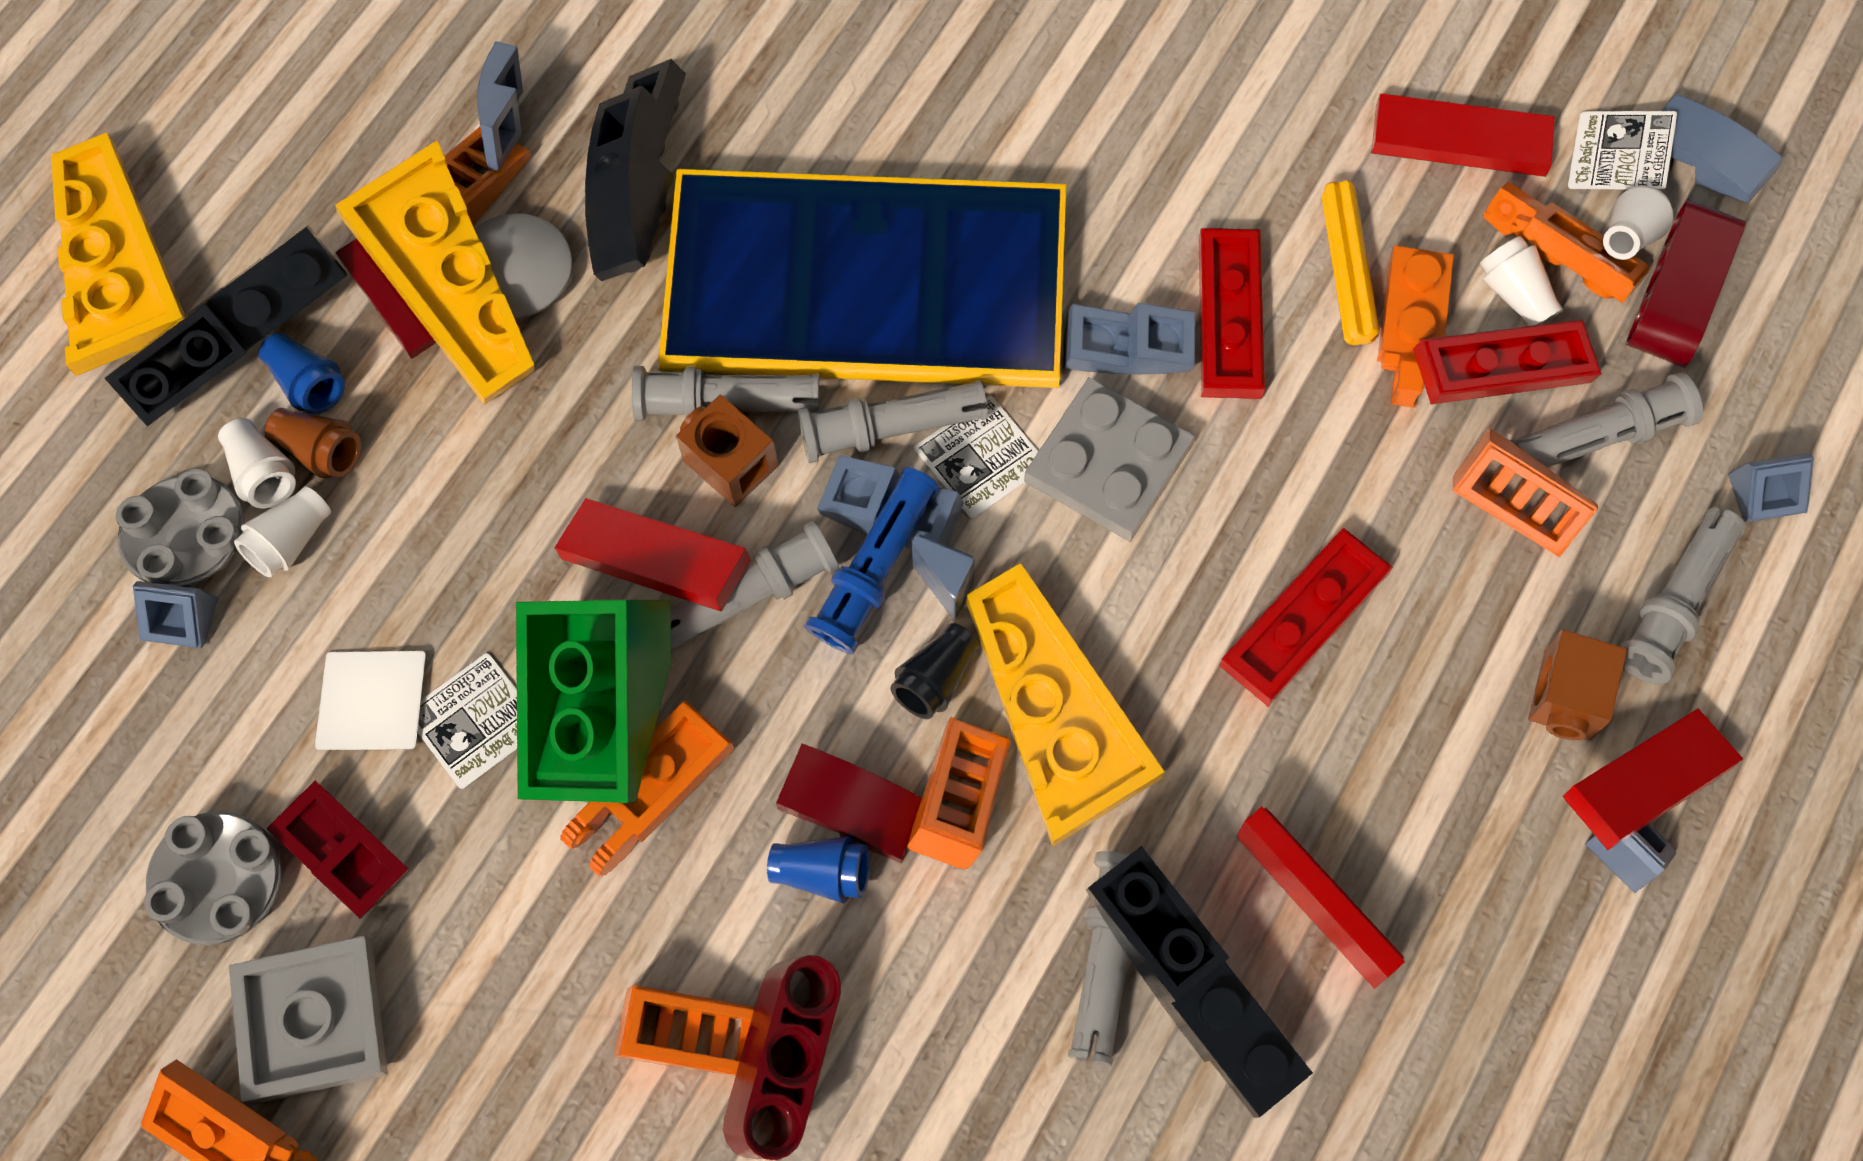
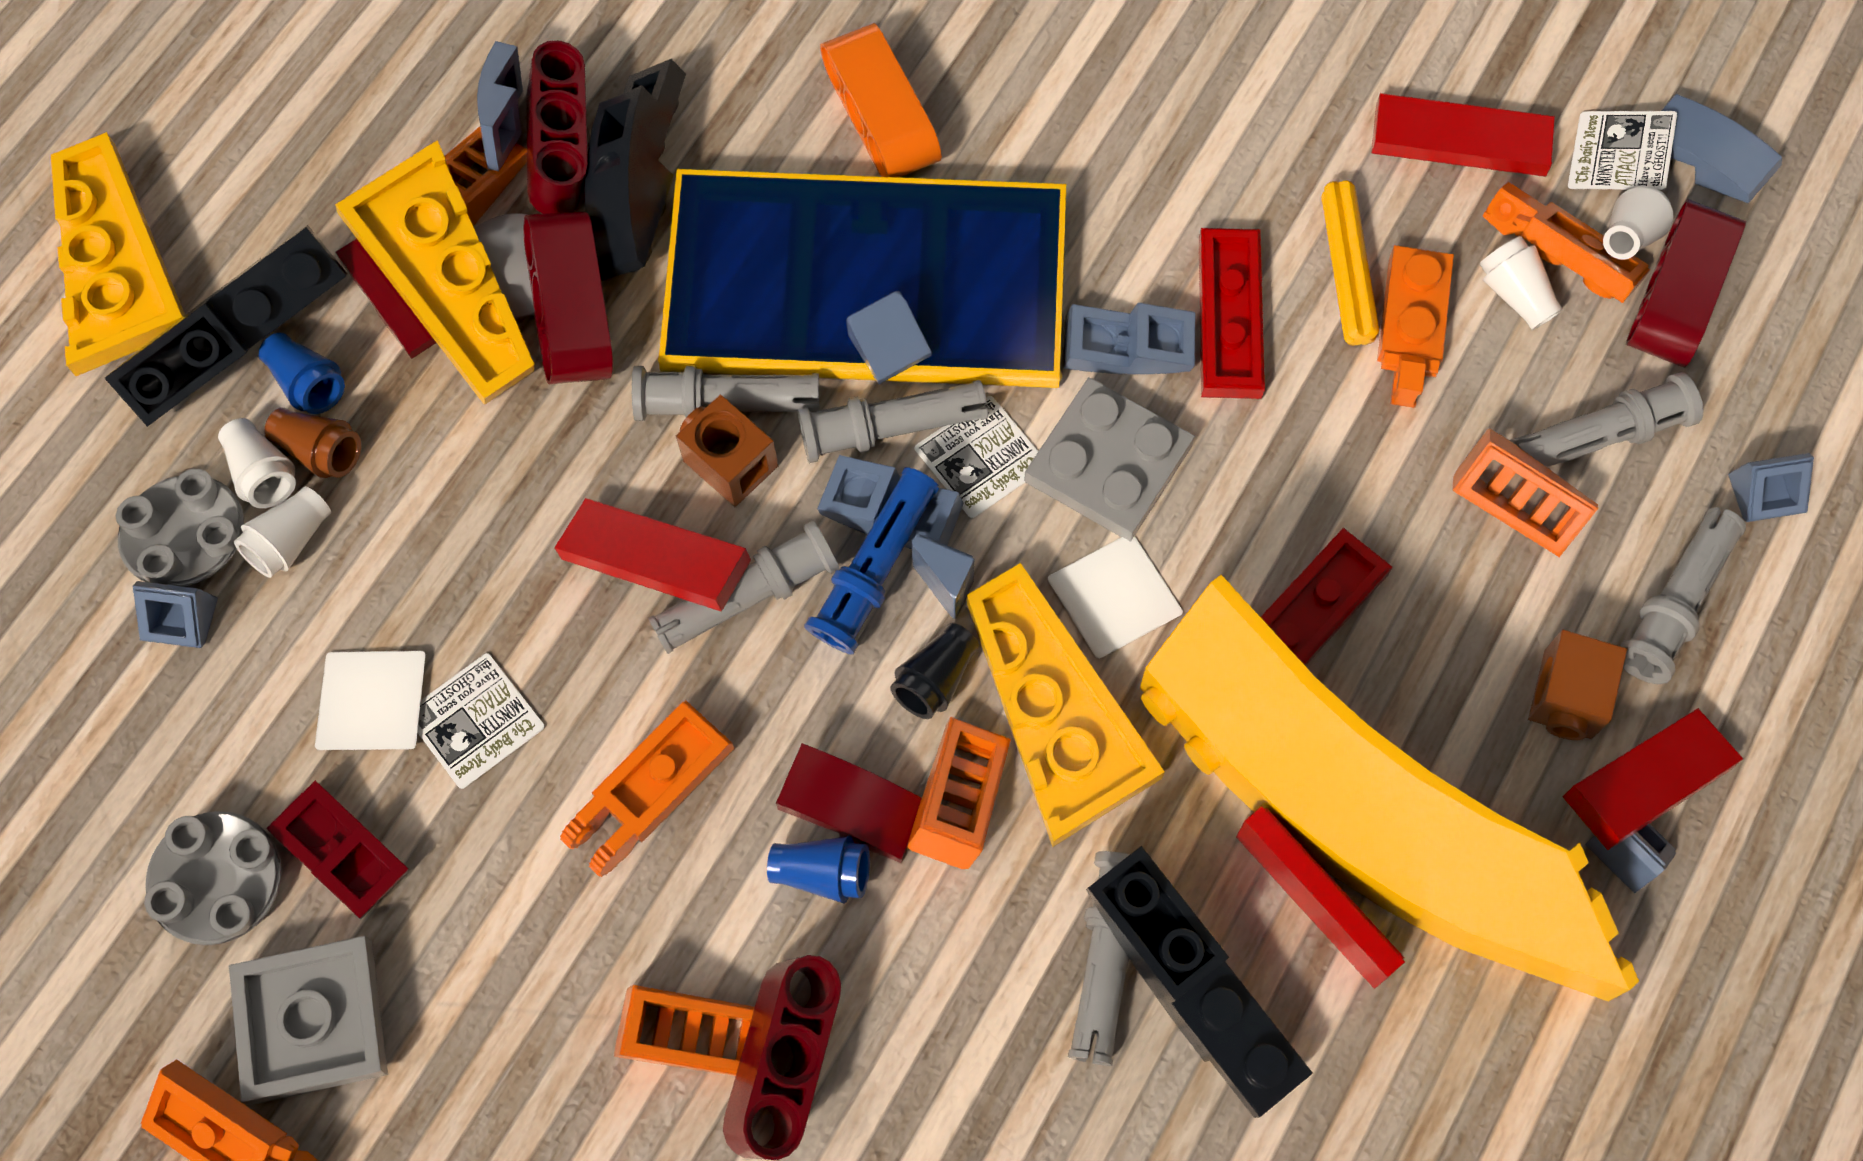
(559, 106): none -> dark red beam
(567, 297): none -> dark red beam
(588, 696): green slope -> none
(880, 102): none -> orange beam
(887, 337): none -> sand blue slope
(1114, 596): none -> white sticker
(1371, 807): none -> yellow slope
(1506, 361): red tile -> none

